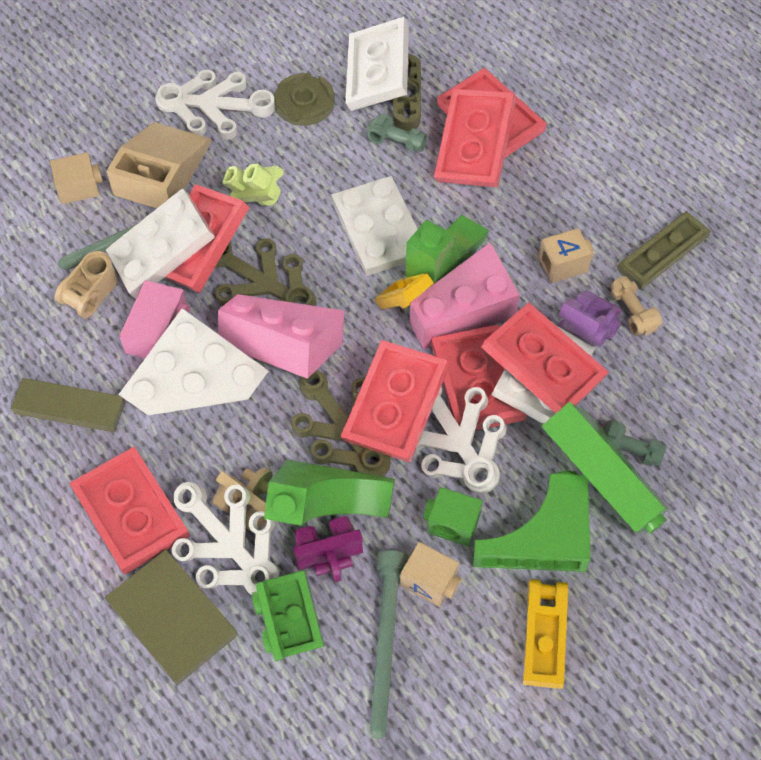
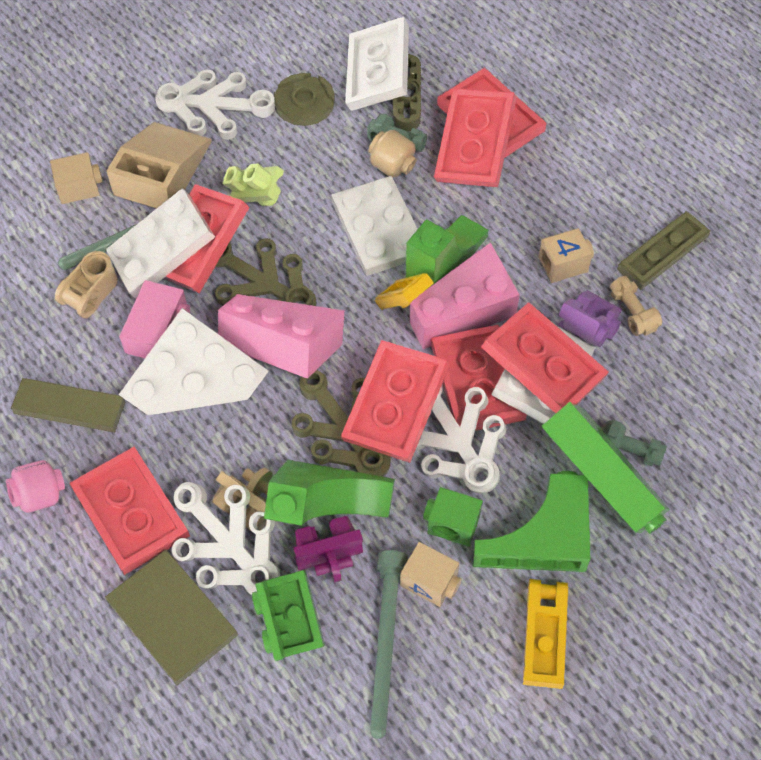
(34, 486): none -> bright pink head
(392, 153): none -> tan head

